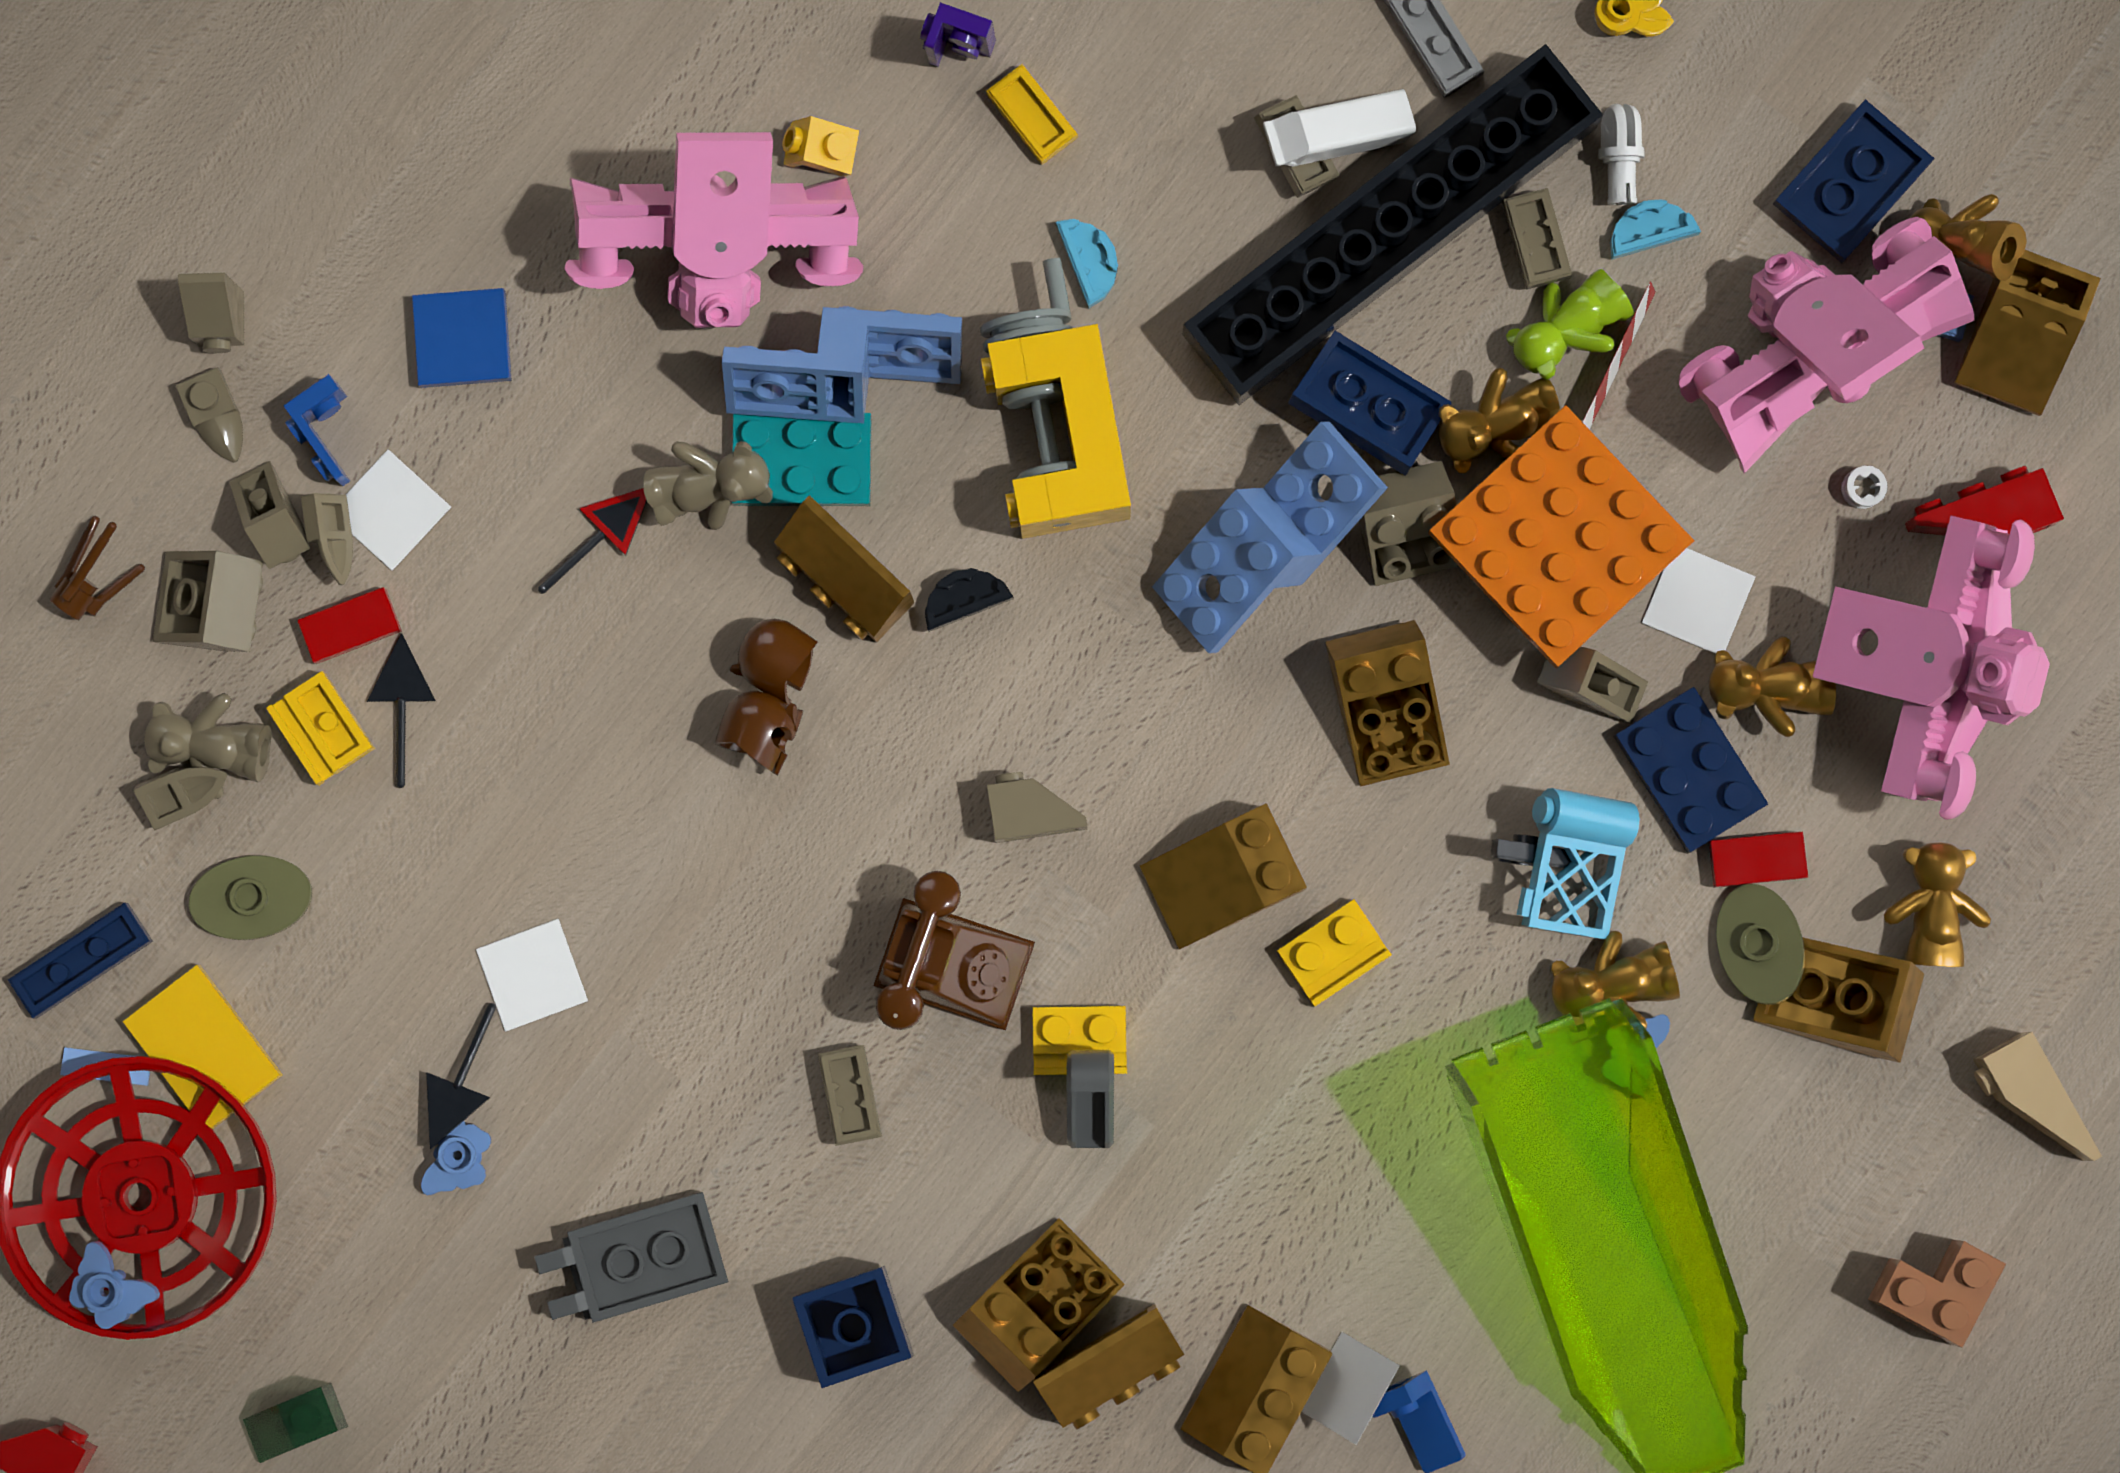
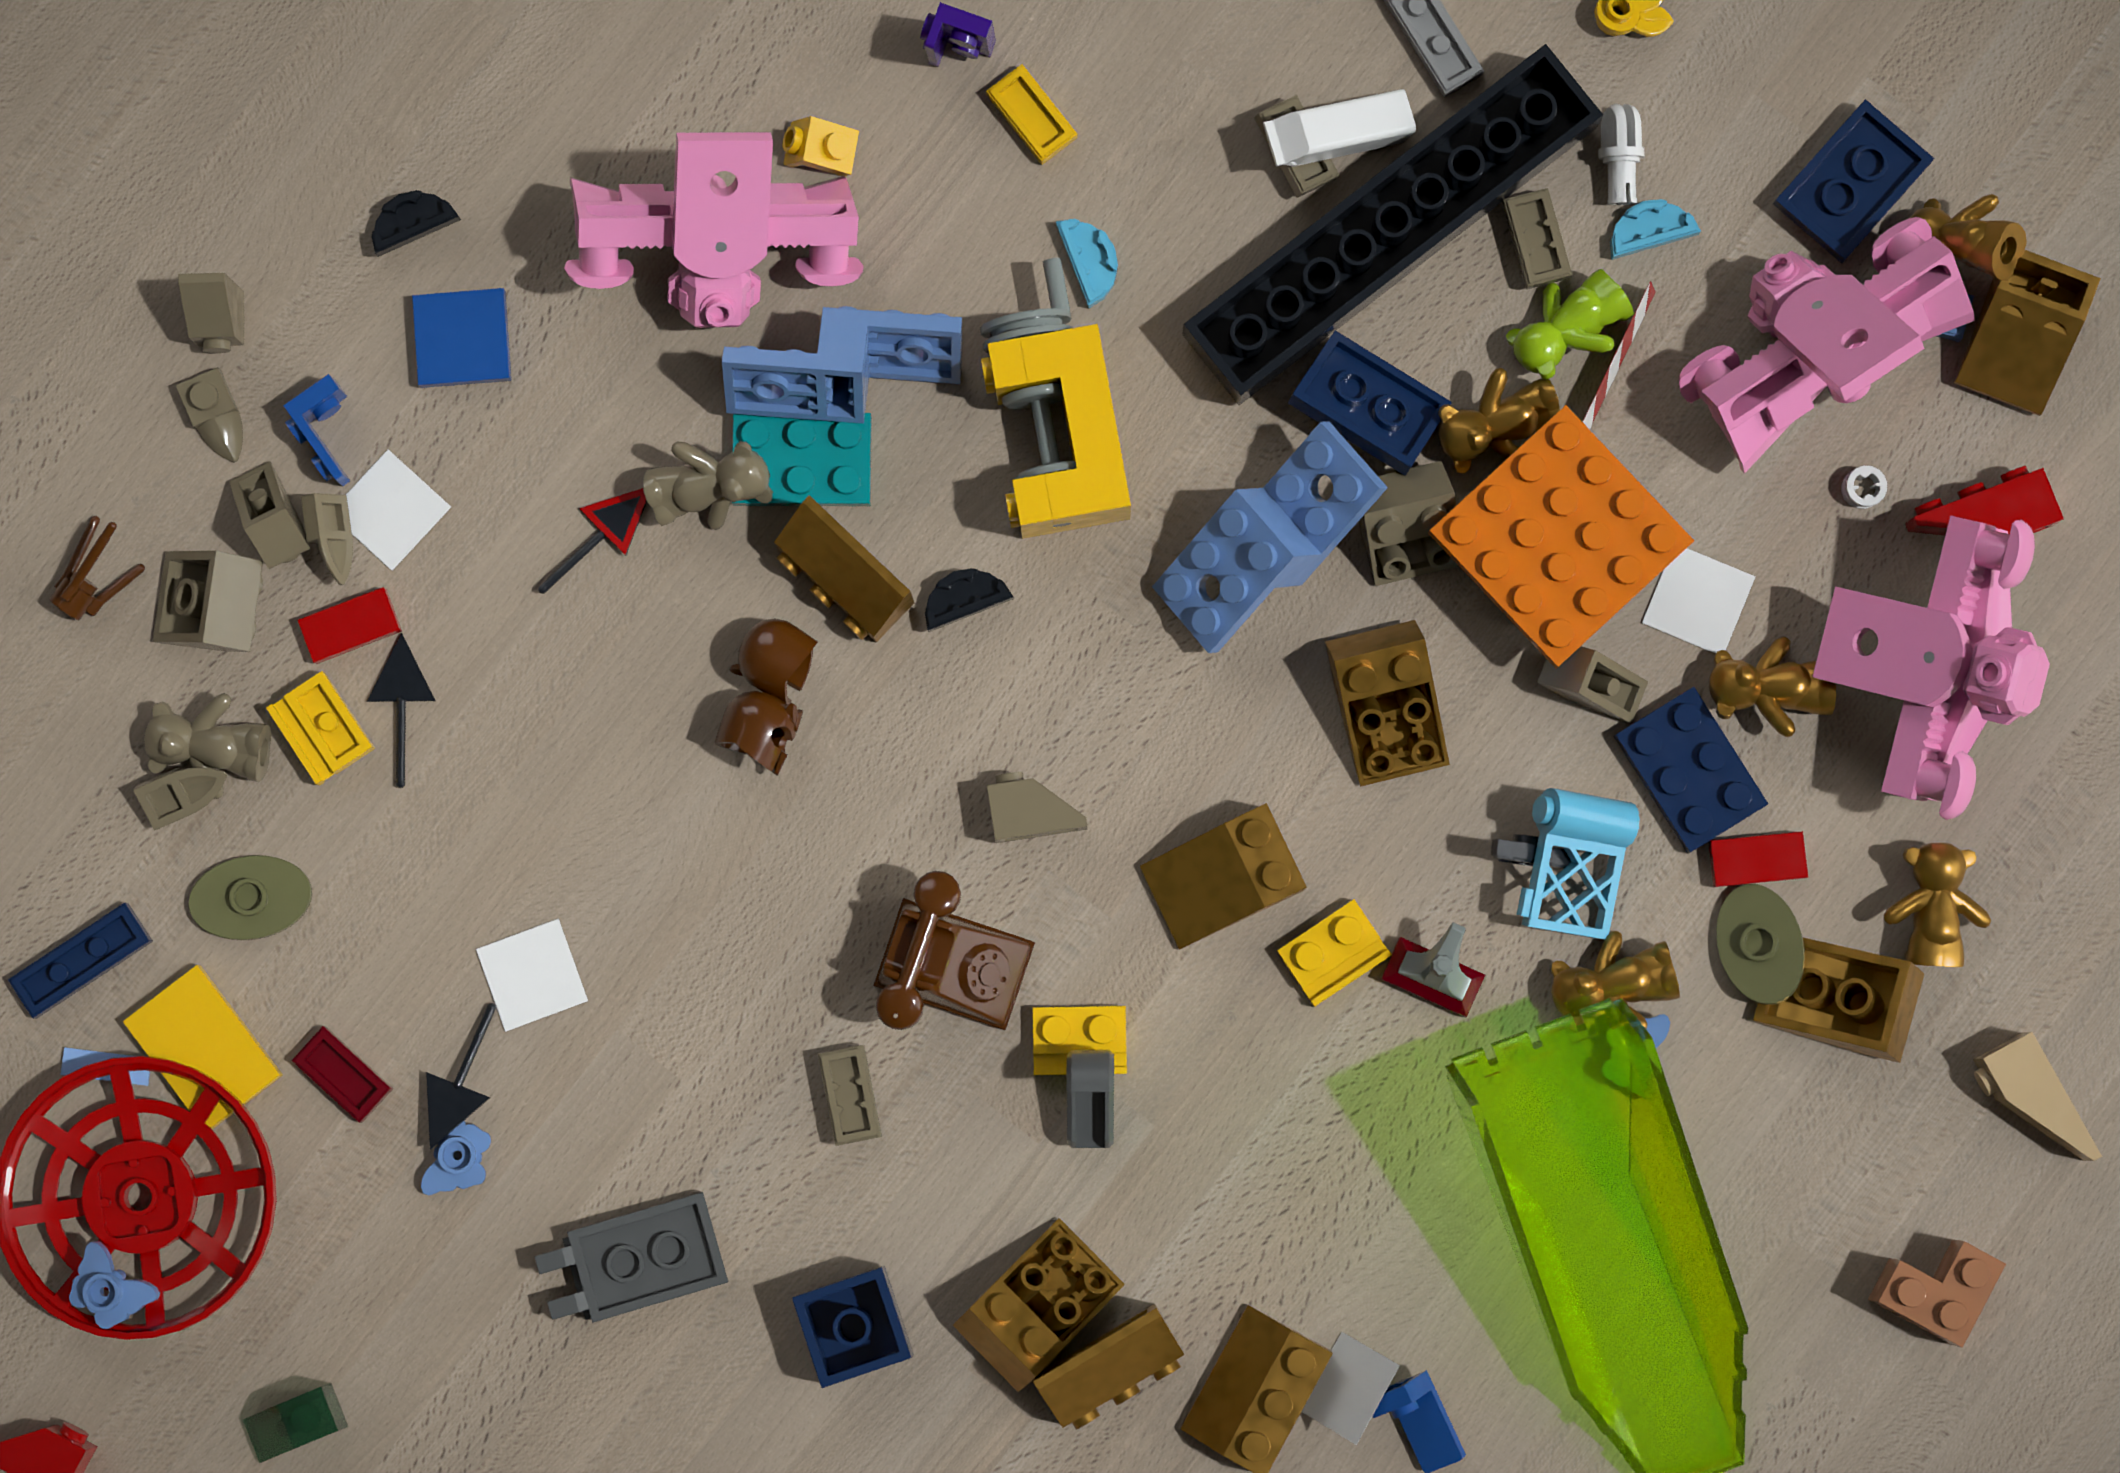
(342, 1074): none -> dark red tile
(410, 218): none -> black plate
(1435, 972): none -> piece

